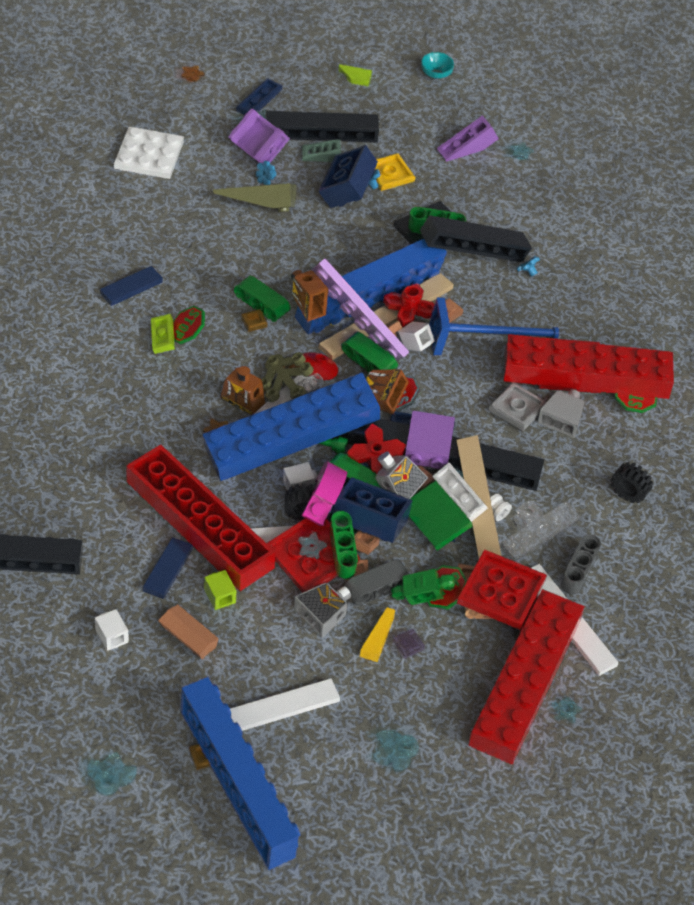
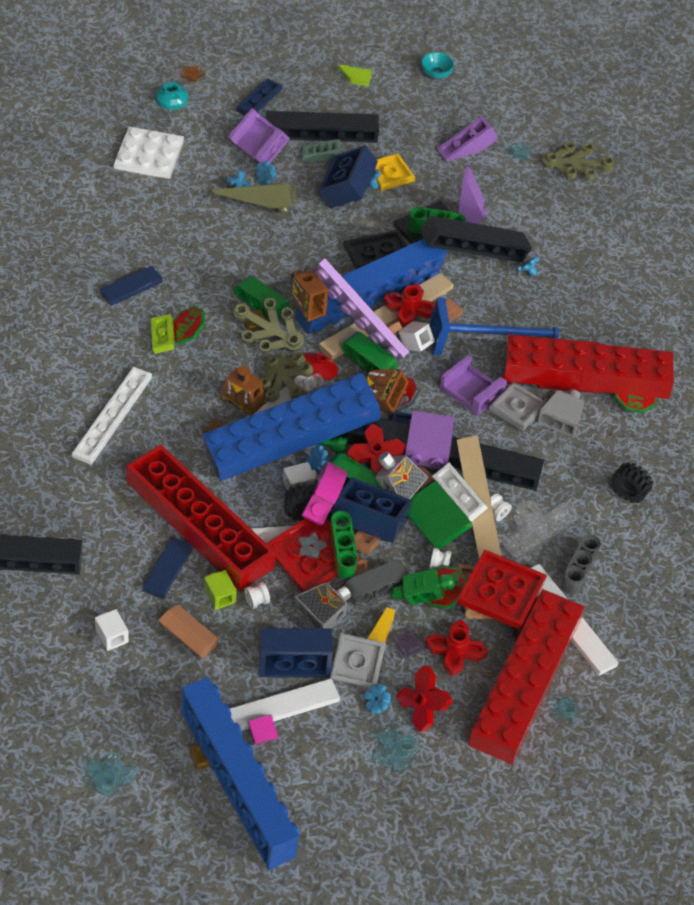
(111, 415): none -> white tile
(171, 100): none -> teal piece
(239, 180): none -> dark azure plant
(257, 595): none -> white wheel
(262, 729): none -> dark pink tile
(270, 328): none -> olive plant
(295, 652): none -> dark blue brick
(317, 458): none -> dark azure plant
(357, 660): none -> light grey plate
(373, 247): none -> black tile
(377, 698): none -> dark azure plant
(424, 698): none -> red plant
(440, 558): none -> white wheel
(456, 647): none -> red plant
(471, 199): none -> medium lavender slope
(471, 386): none -> medium lavender panel
(576, 163): none -> olive plant

